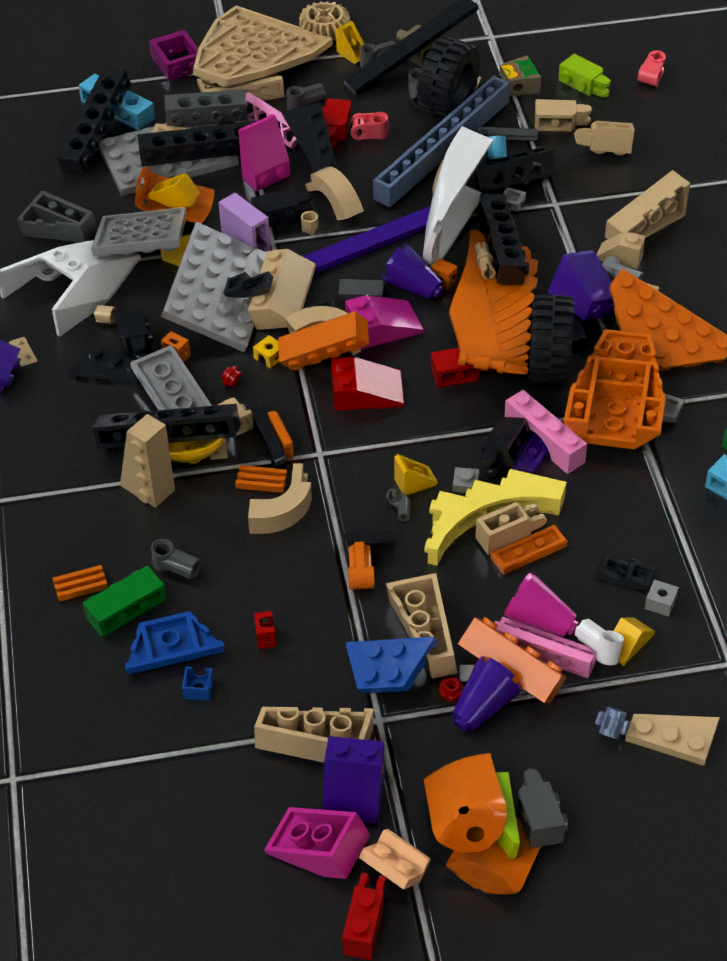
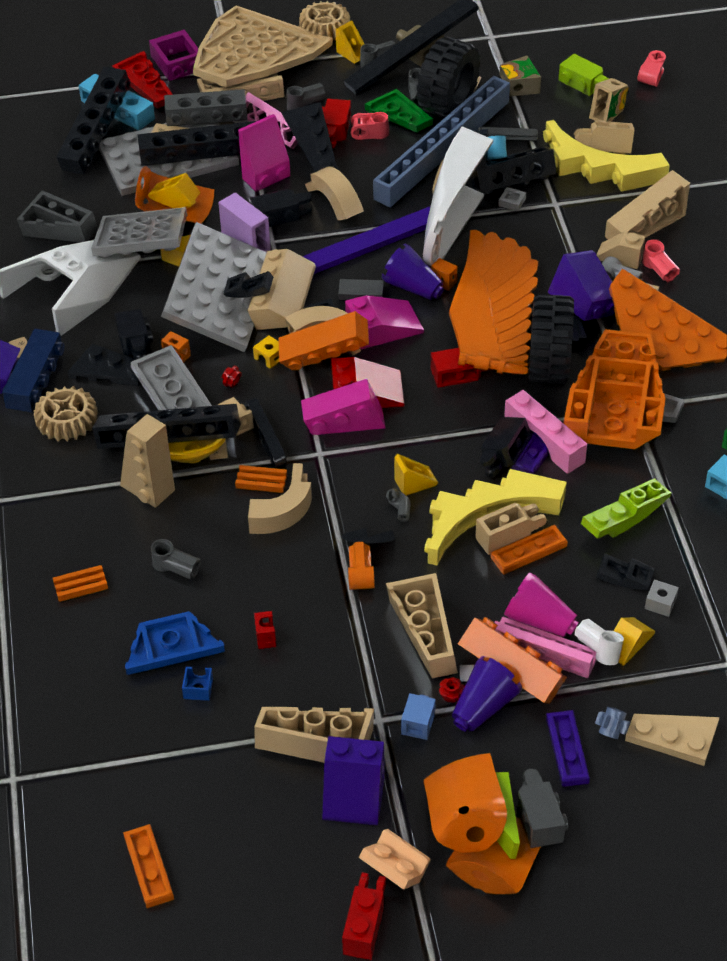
(33, 370): none -> dark blue brick
(66, 419): none -> tan gear
(105, 314): tan hose -> none
(124, 601): green brick -> none
(145, 78): none -> red wing
(148, 866): none -> orange tile
(281, 434): orange tile -> none
(309, 222): tan hose -> none
(319, 840): dark pink slope -> none
(343, 410): none -> dark pink wedge
(388, 663): blue wing -> none
(400, 111): none -> green wing
(418, 716): none -> medium blue brick
(464, 479): light grey plate -> none
(485, 260): tan pin -> none
(502, 239): black brick -> none
(560, 115): tan hinge -> none
(567, 748): none -> dark purple tile
(598, 166): none -> light yellow arch
(608, 100): none -> tan torso
(628, 511): none -> lime slope
(659, 261): none -> coral piece

